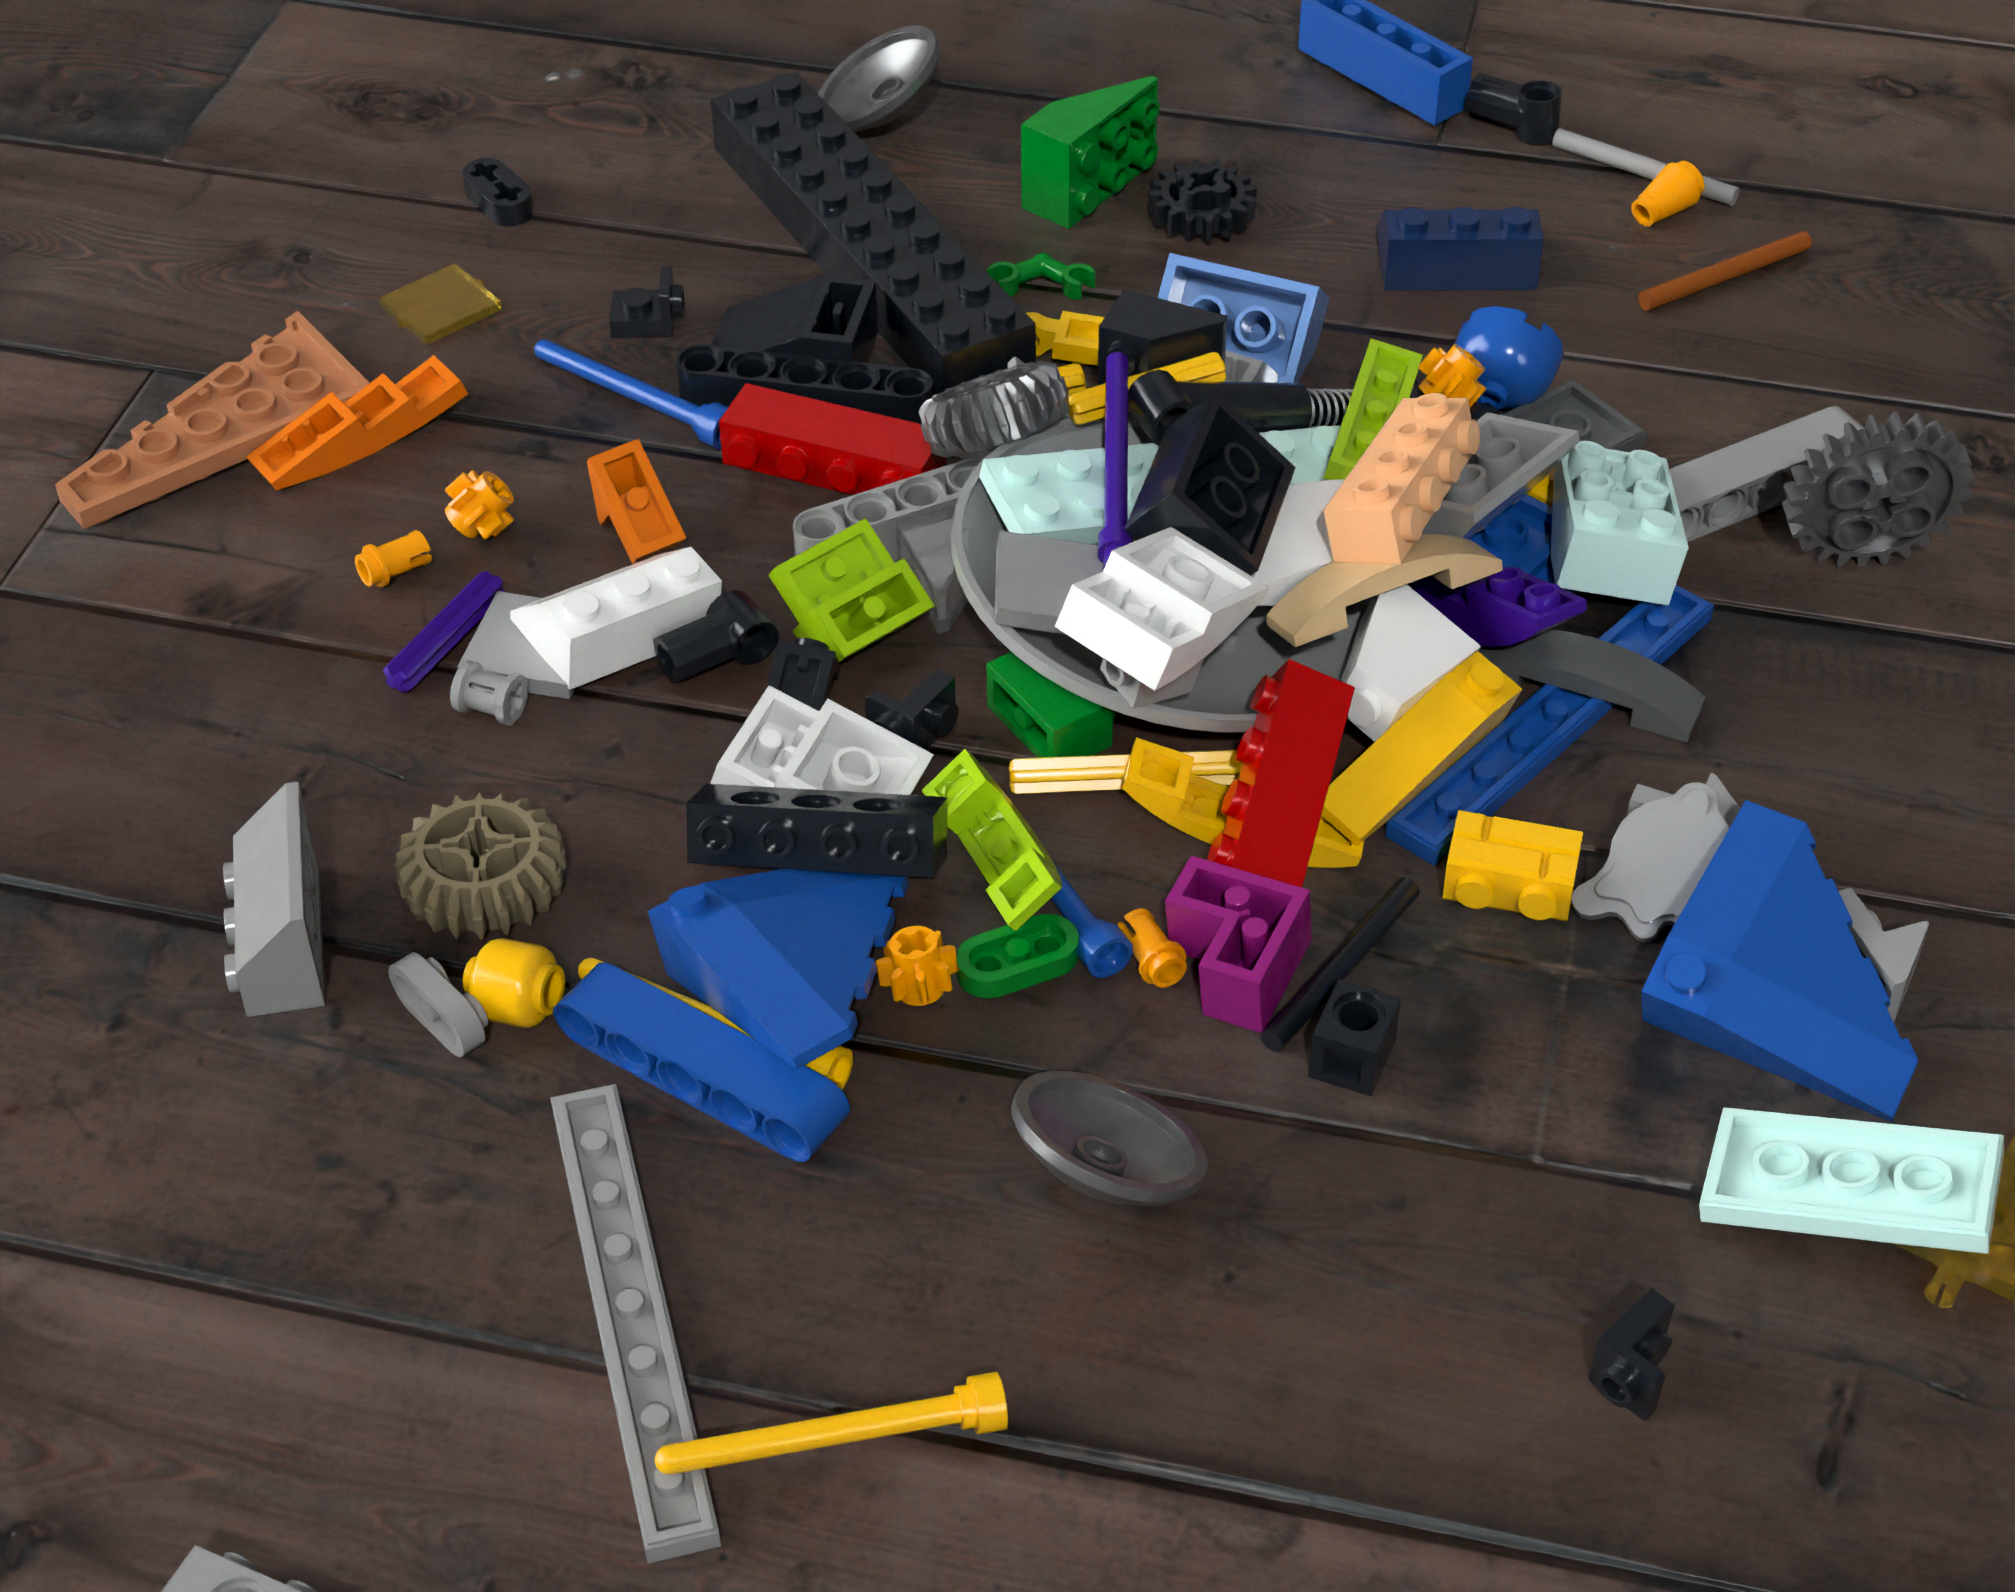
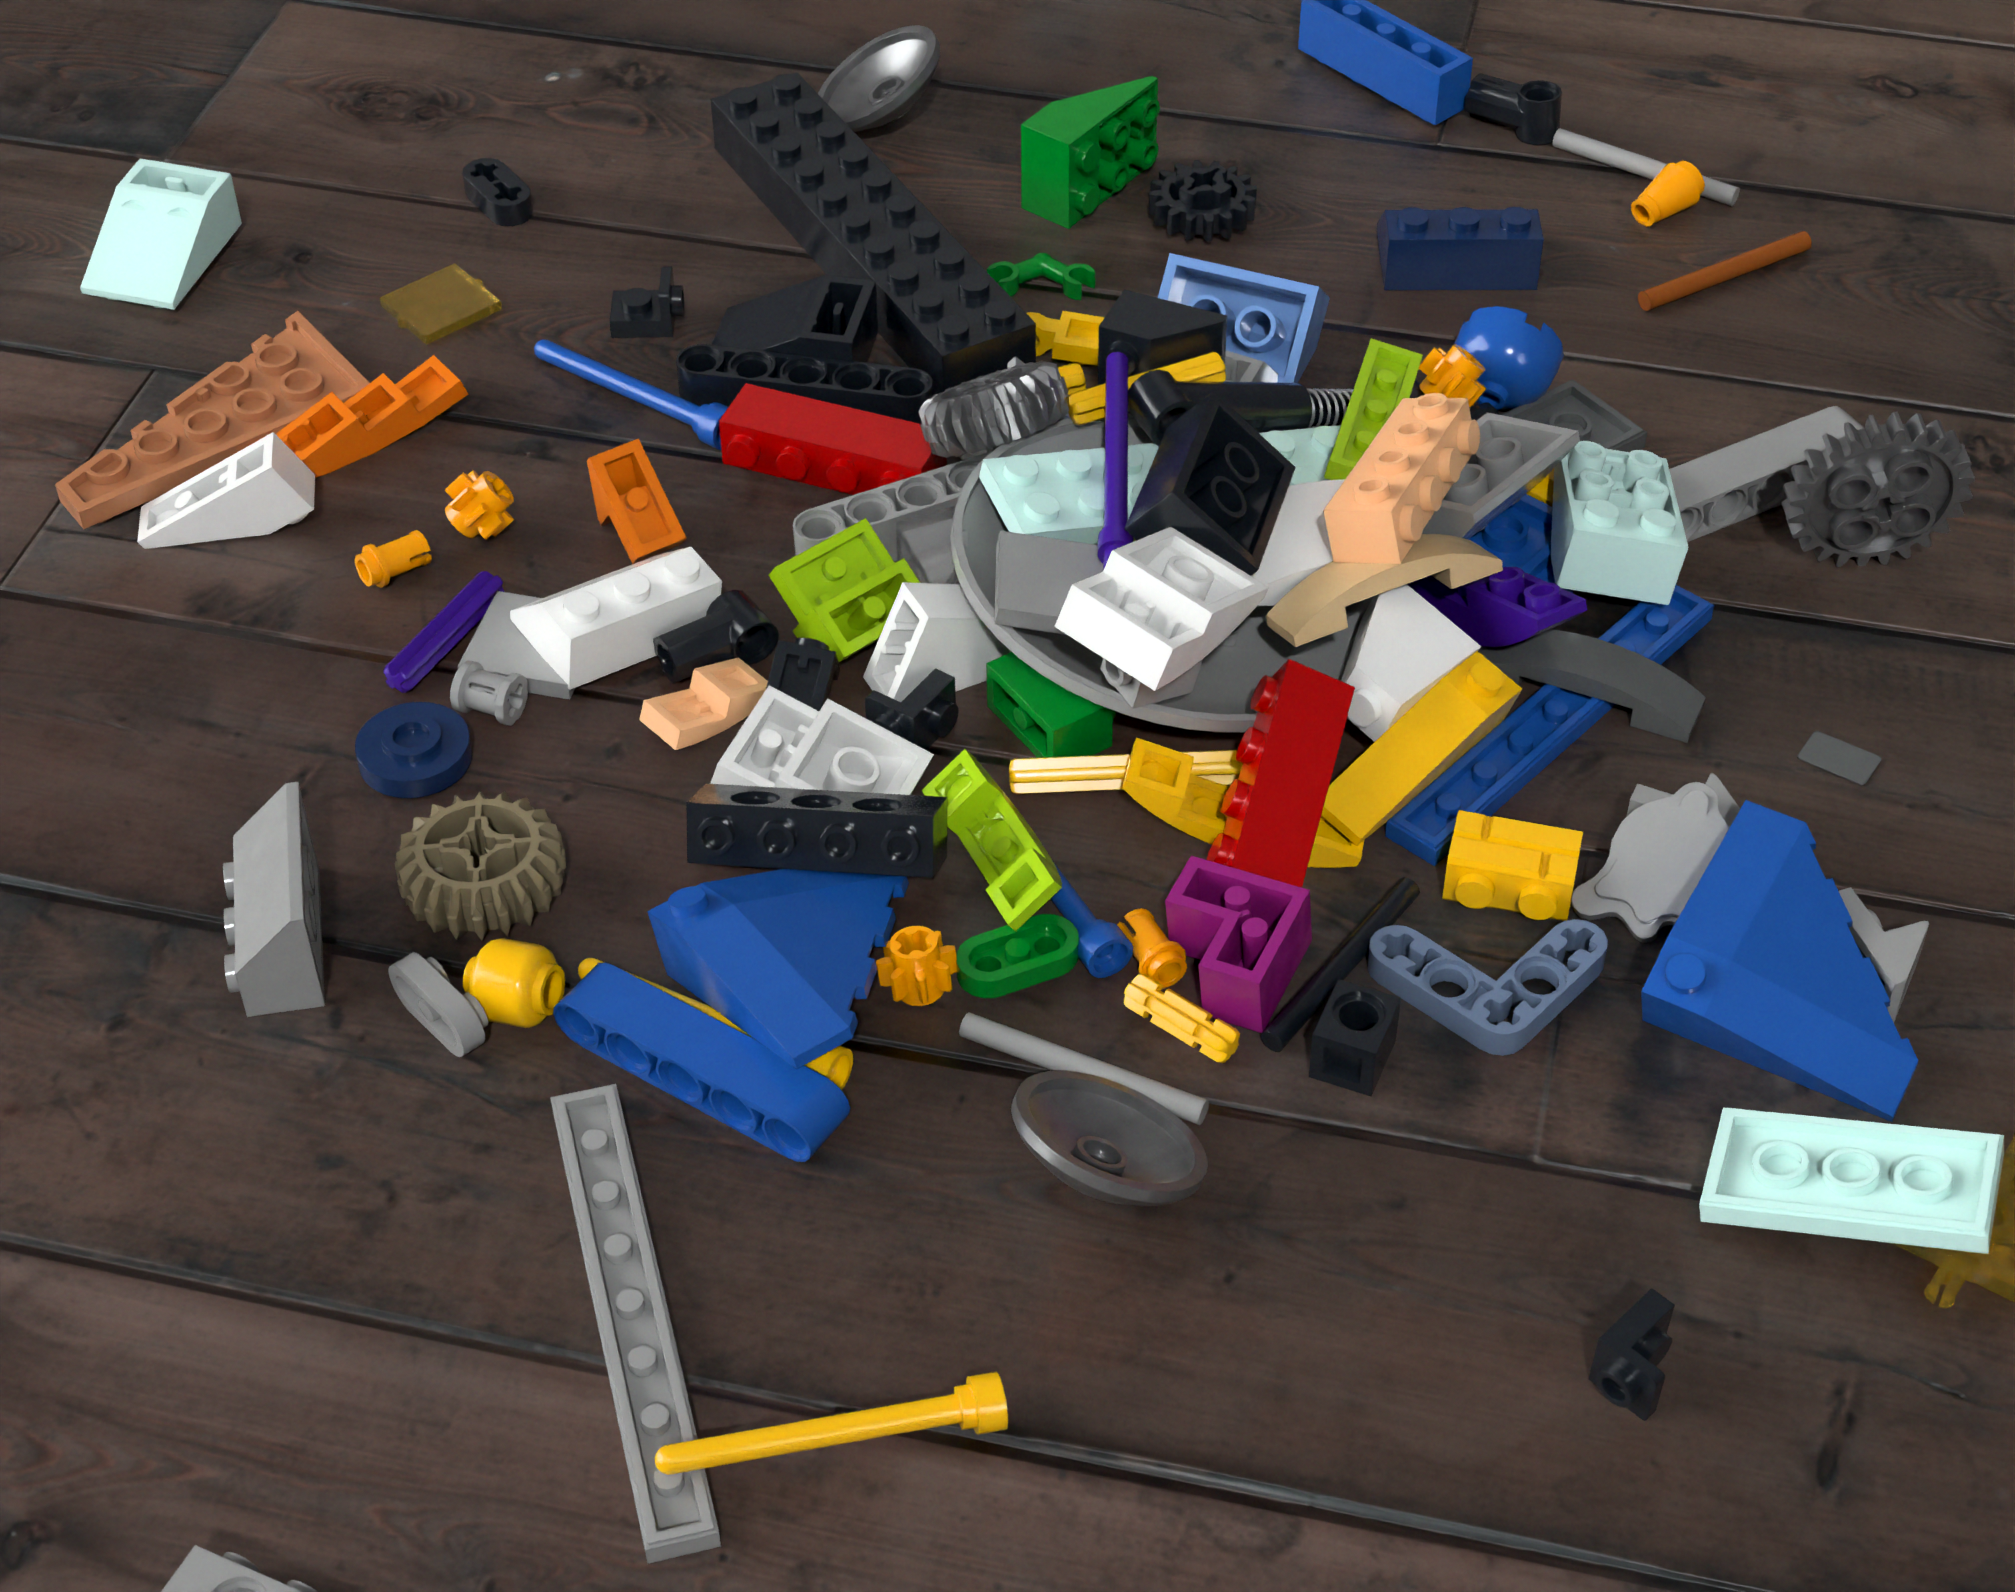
(161, 233): none -> light aqua slope
(234, 499): none -> white slope
(413, 749): none -> dark blue piece
(715, 701): none -> light nougat slope
(931, 630): none -> white slope
(1059, 1058): none -> light grey bar
(1181, 1018): none -> yellow axle
(1483, 996): none -> sand blue beam
(1839, 757): none -> dark grey sticker

